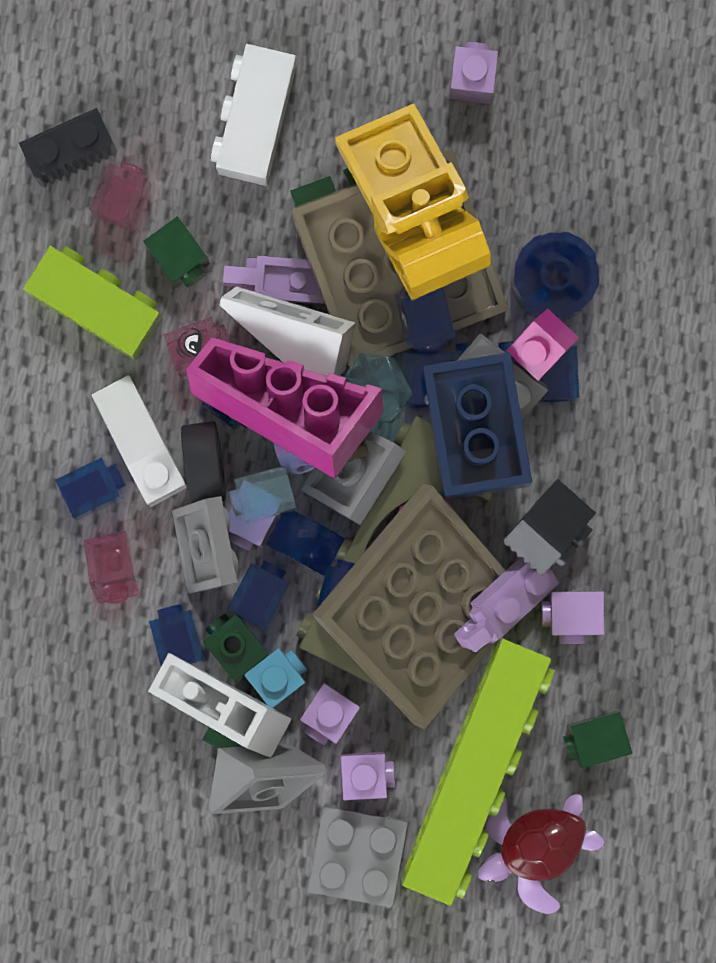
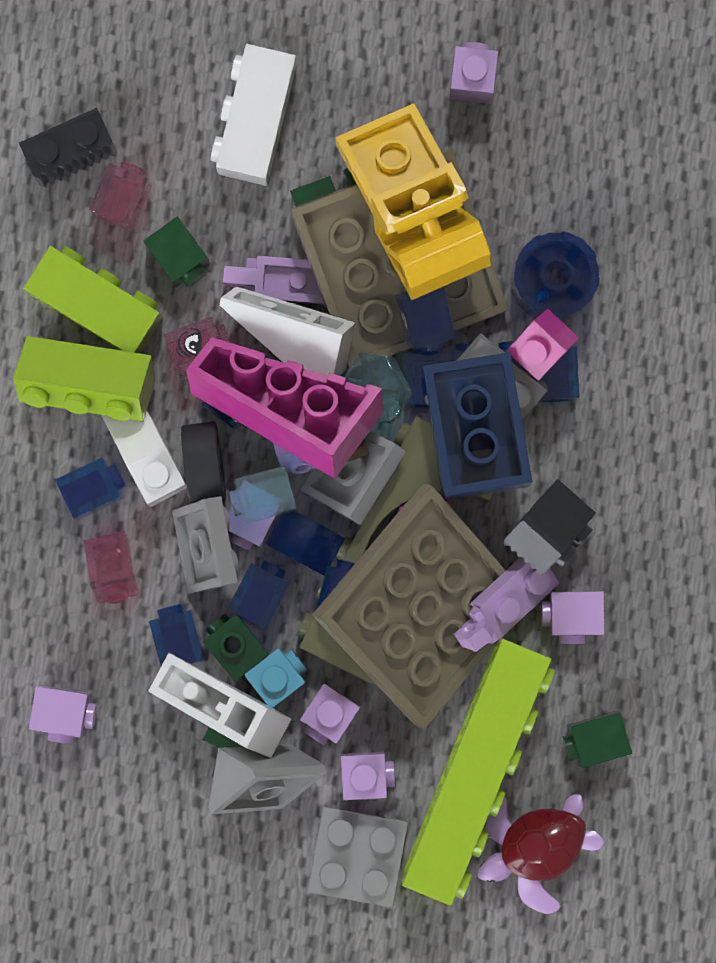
(62, 713): none -> lavender brick
(84, 378): none -> lime brick

